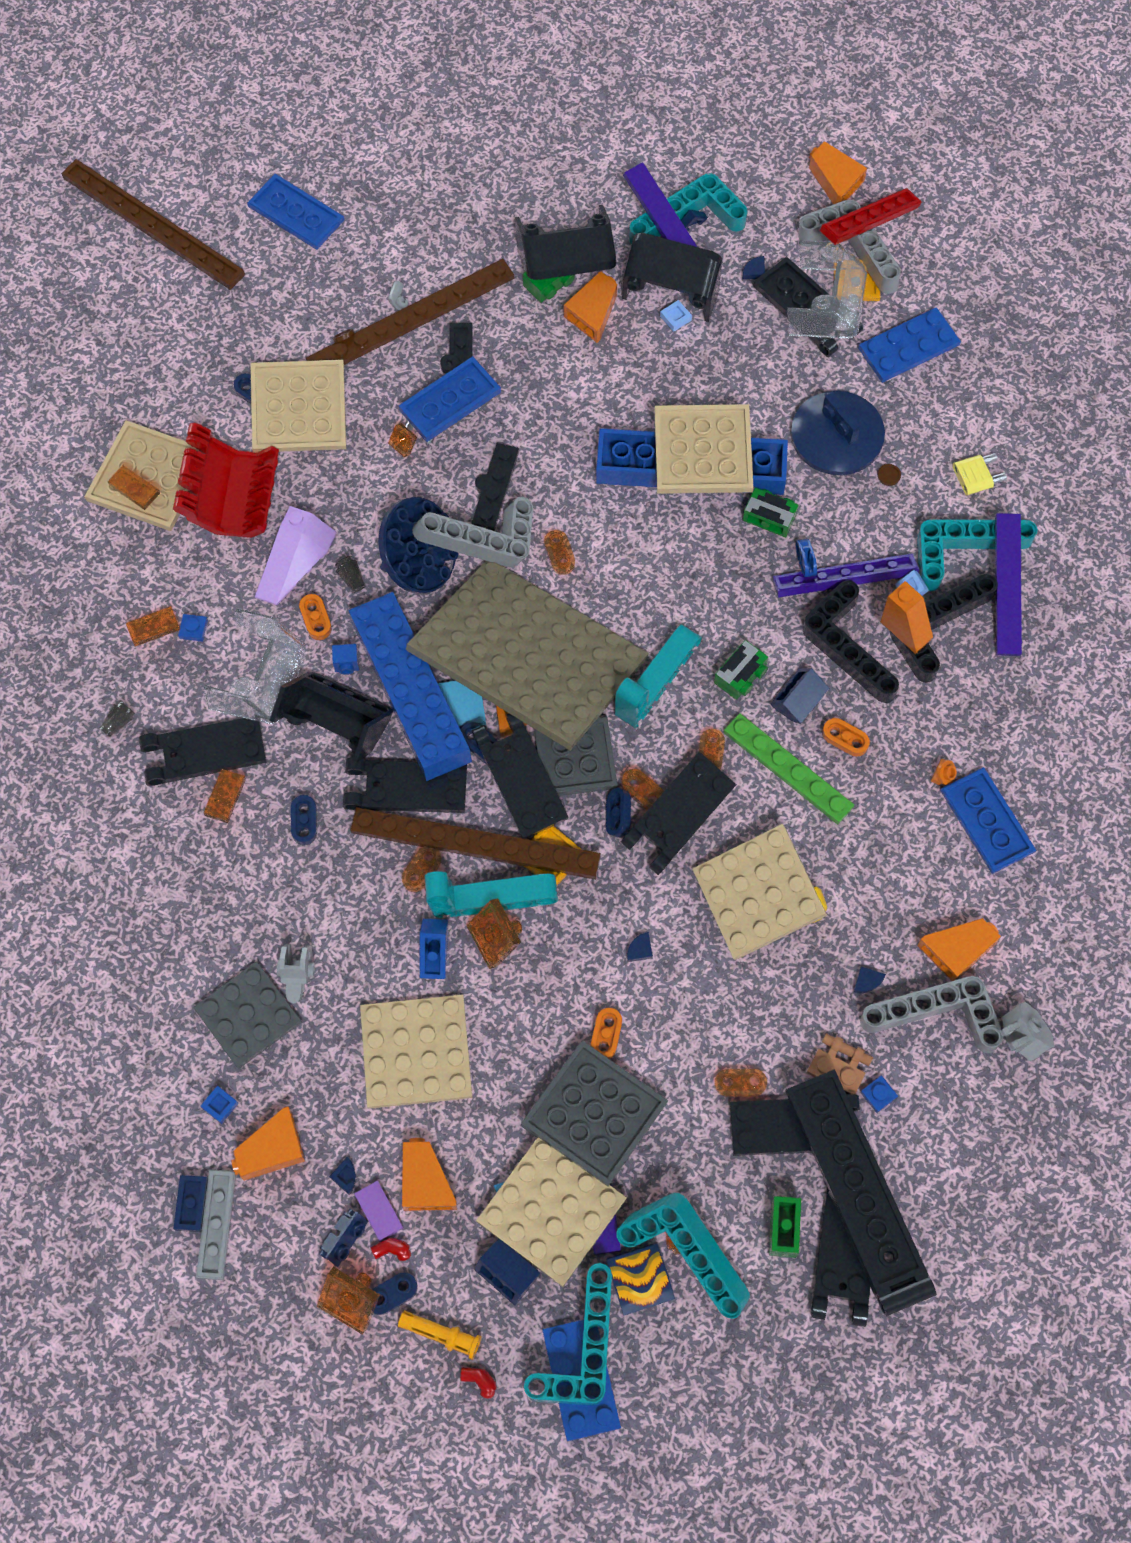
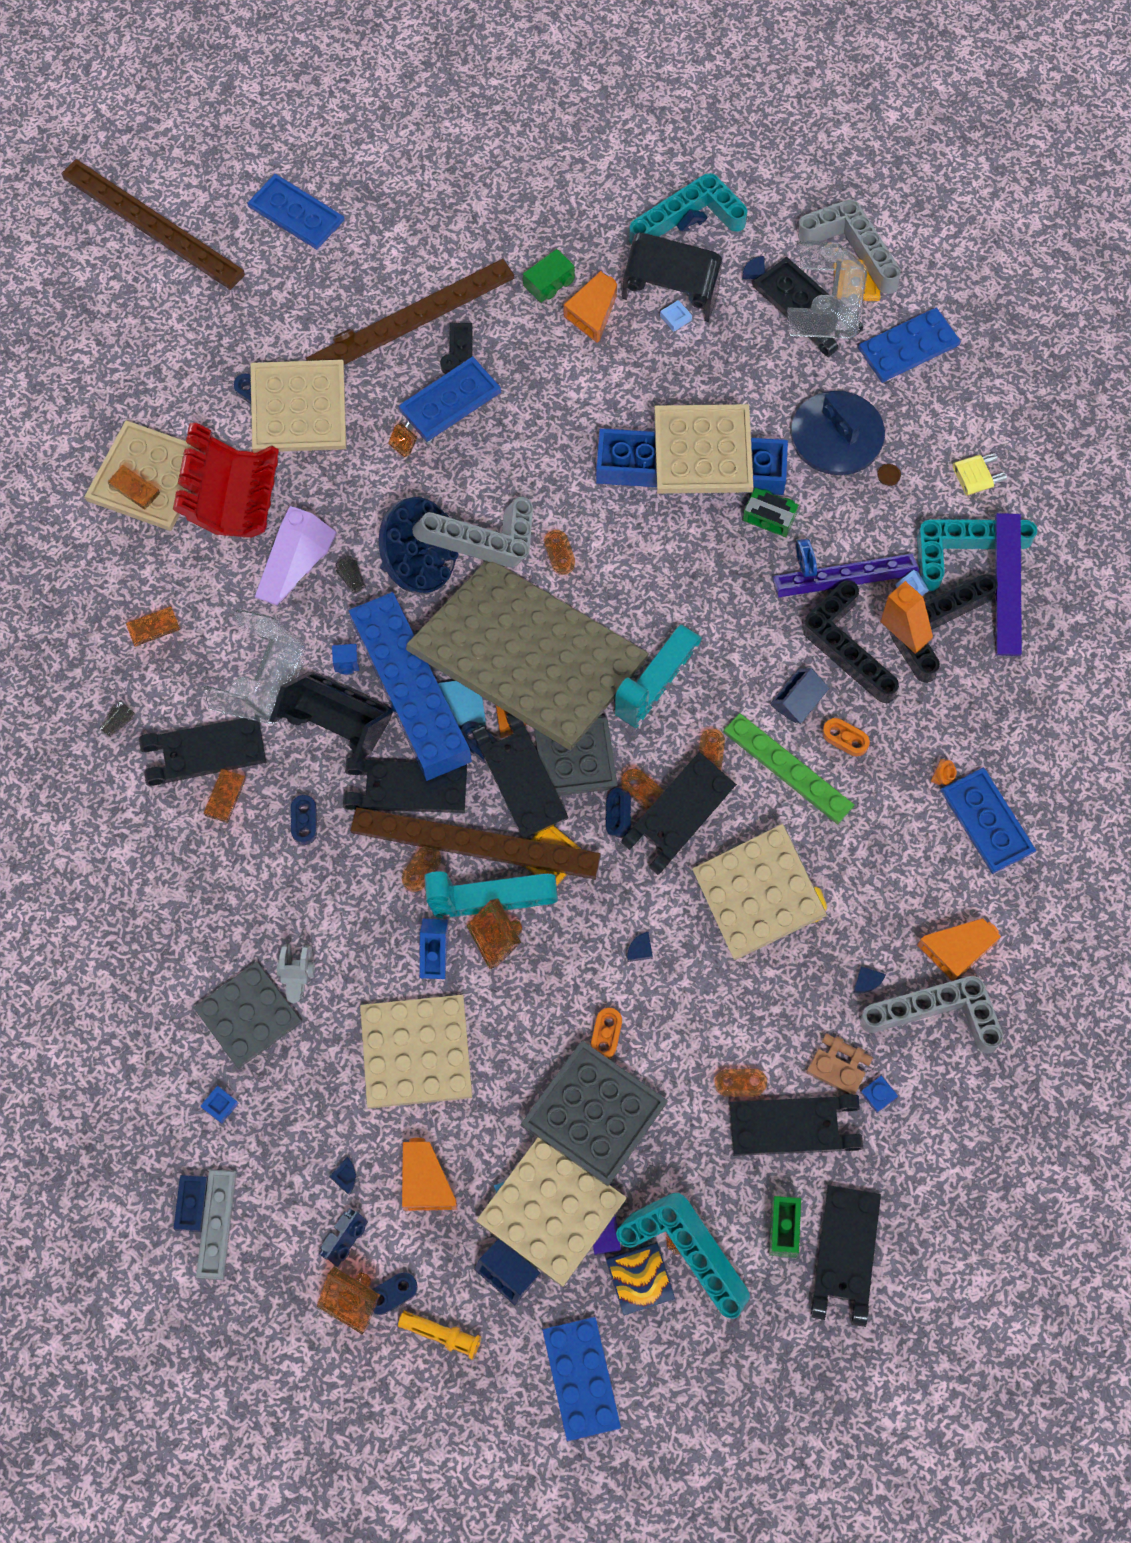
(193, 627): blue plate -> none
(269, 1148): orange slope -> none
(315, 618): orange plate -> none
(378, 1211): medium lavender tile -> none
(392, 1246): red arm -> none
(395, 297): light grey arm -> none
(481, 1378): red arm -> none
(494, 486): black hinge -> none
(566, 250): black windscreen -> none
(590, 1347): teal beam -> none
(657, 205): dark purple tile -> none
(741, 670): brick -> none
(836, 172): orange slope -> none
(860, 1194): black hinge -> none
(870, 216): red tile -> none
(1026, 1032): light grey hinge -> none

